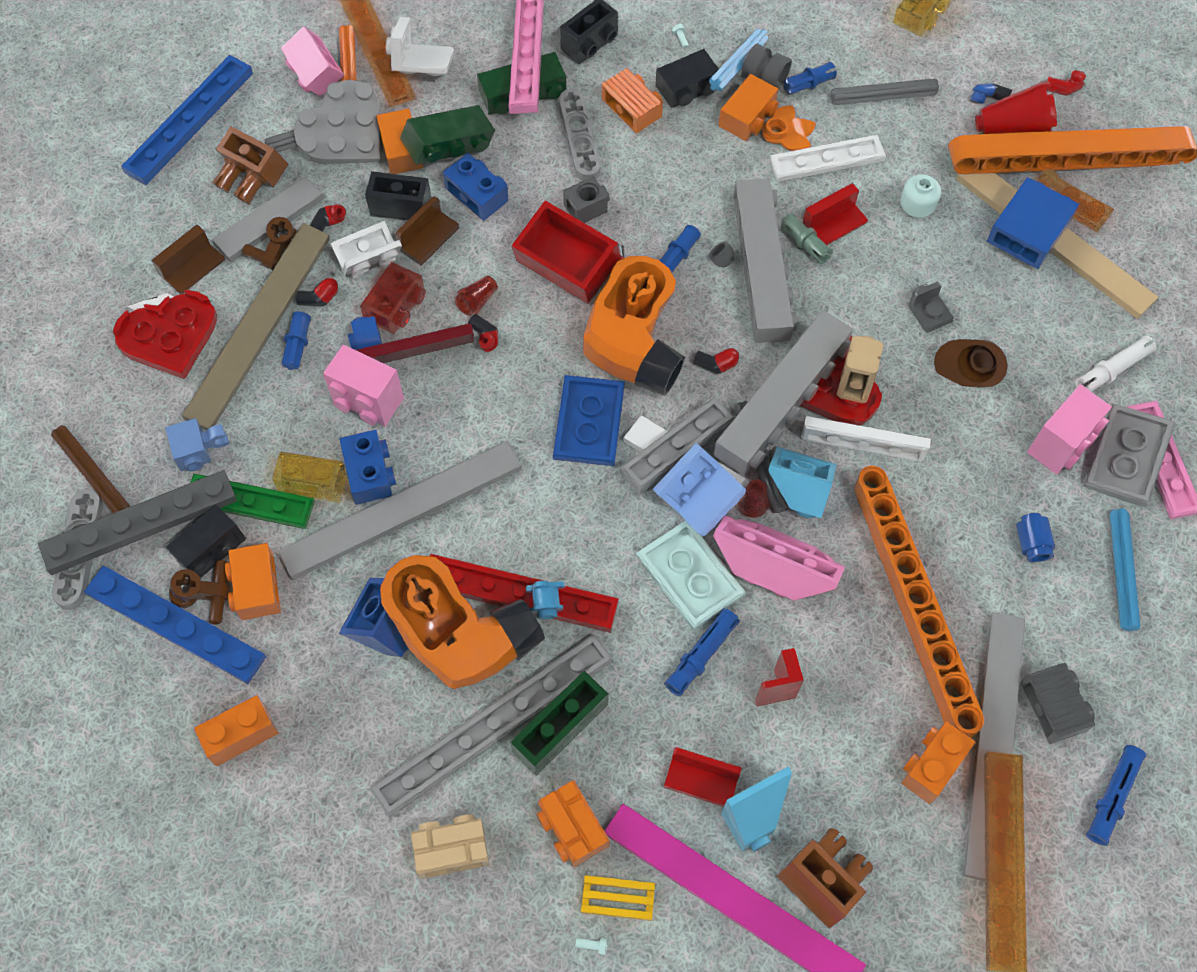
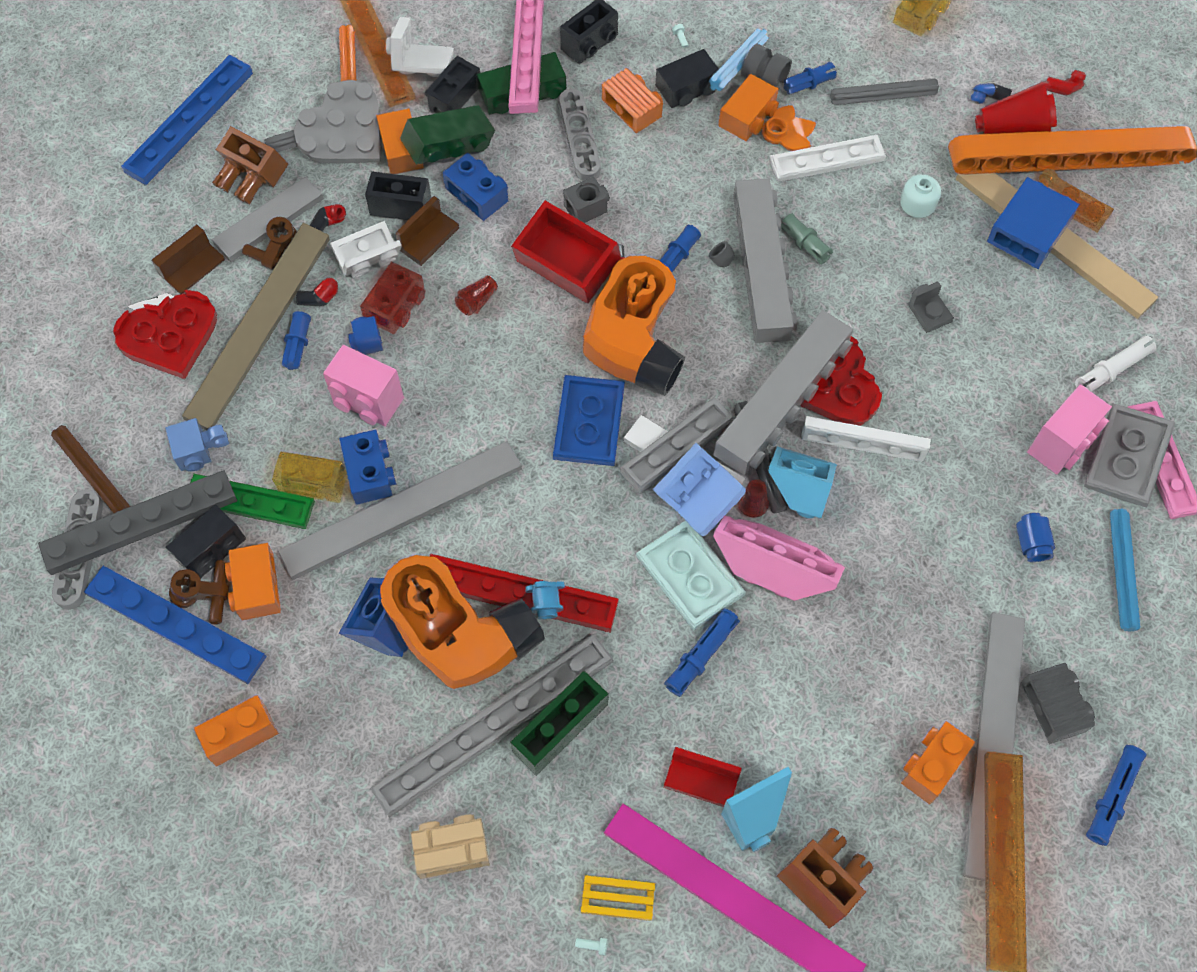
(311, 62): bright pink brick -> none
(420, 344): dark red tile -> none
(453, 86): none -> black hinge
(488, 333): arm -> none
(572, 824): orange brick -> none
(718, 363): arm -> none
(787, 681): red panel -> none
(835, 215): red panel -> none
(860, 368): tan brick -> none
(917, 614): orange beam -> none
(971, 362): reddish brown piece -> none

